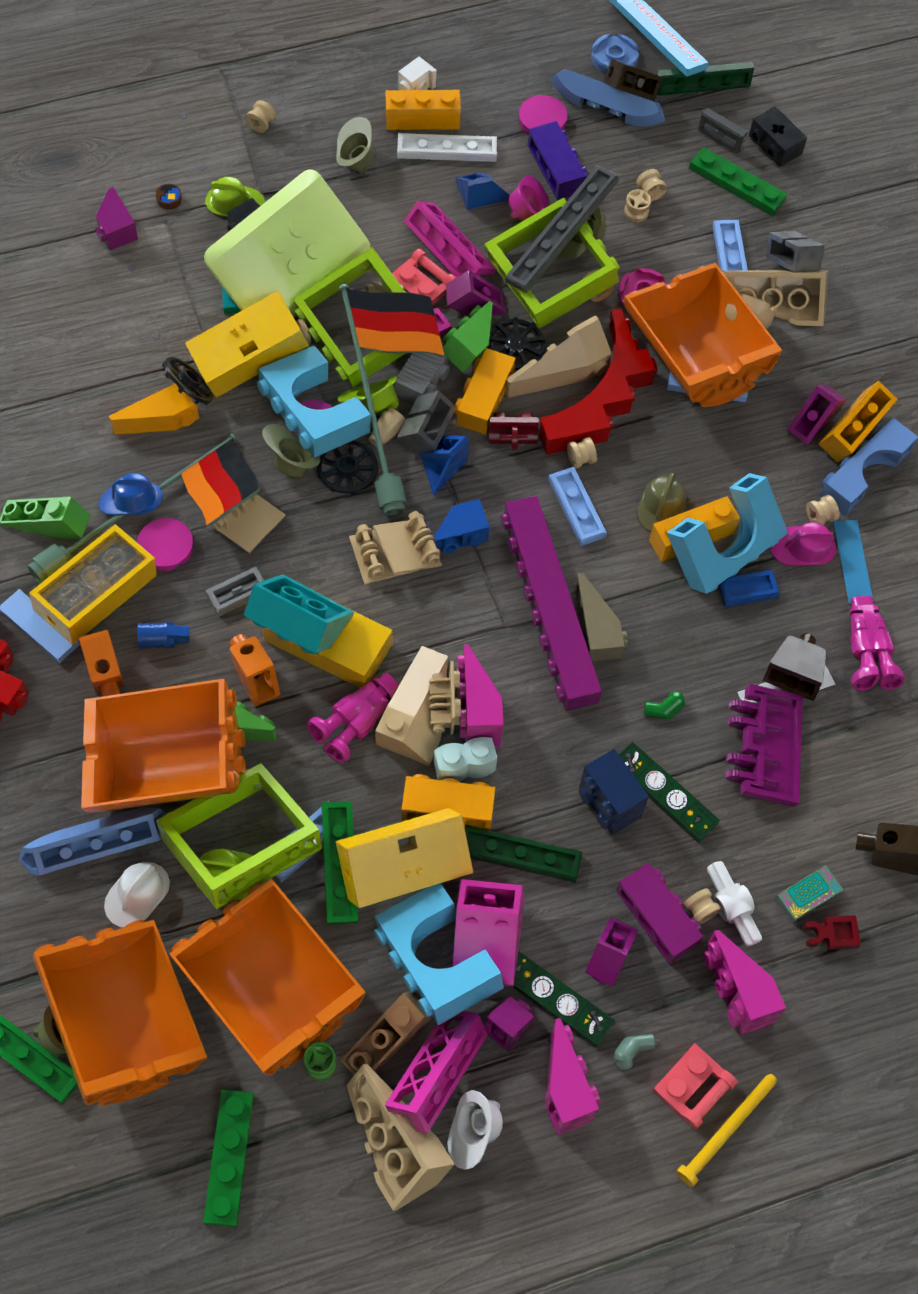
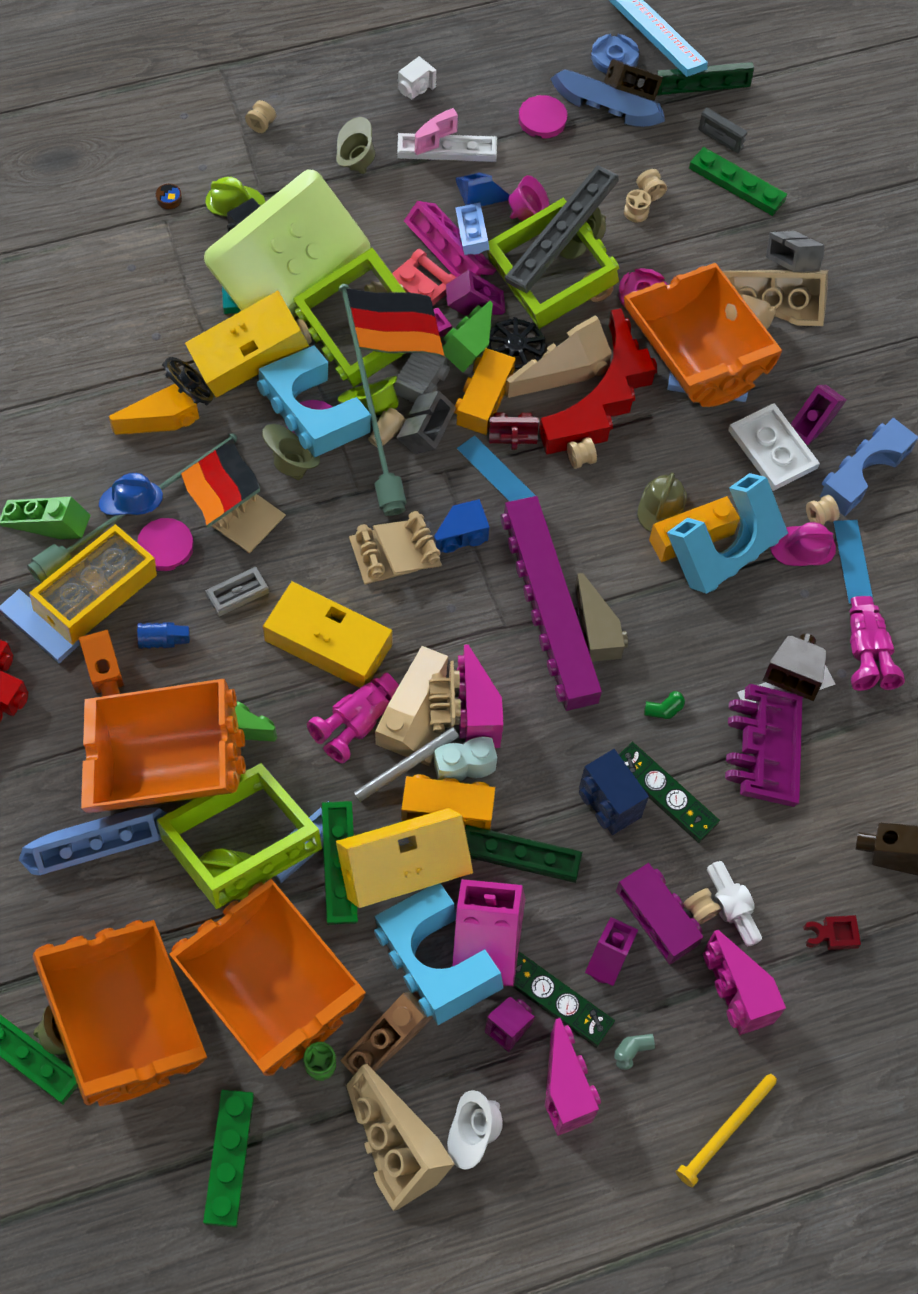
(115, 222): magenta slope -> none
(136, 893): white piece -> none
(251, 660): orange torso -> none
(297, 613): teal slope -> none
(348, 467): black wheel -> none
(406, 764): none -> light grey bar
(423, 109): light orange brick -> none
(440, 126): none -> bright pink slope
(445, 460): blue slope -> none
(446, 1070): dark pink fence -> none
(472, 229): none -> light blue plate
(494, 470): none -> dark azure sticker
(556, 159): dark purple brick -> none
(577, 506): light blue tile -> none
(686, 1078): coral plate -> none
(729, 245): light blue tile -> none
(749, 588): blue tile -> none
(773, 446): none -> white plate
(777, 136): black brick -> none
(809, 893): tile -> none
(858, 421): light orange brick -> none

